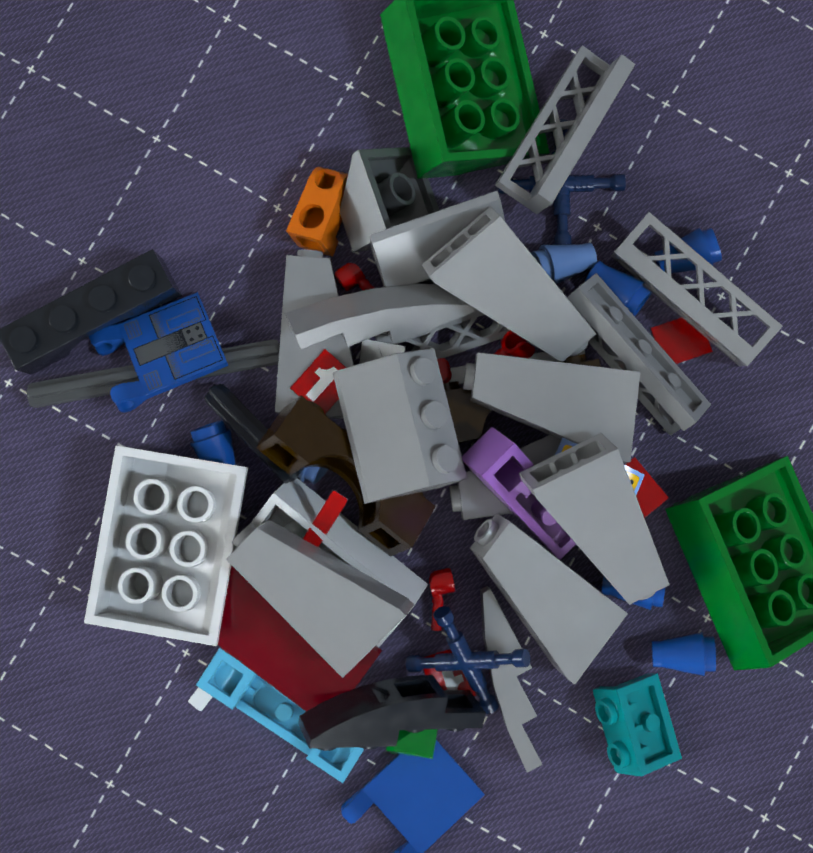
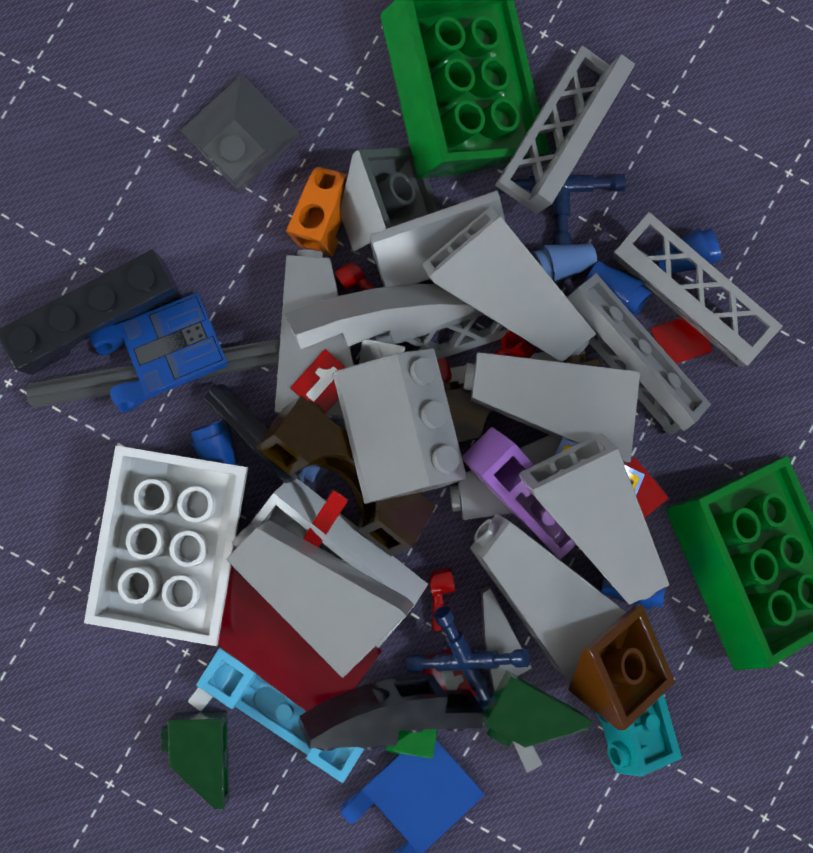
(200, 753): none -> dark green slope
(240, 133): none -> dark grey slope
(529, 715): none -> dark green slope
(622, 670): none -> reddish brown slope
(686, 653): blue cone -> none

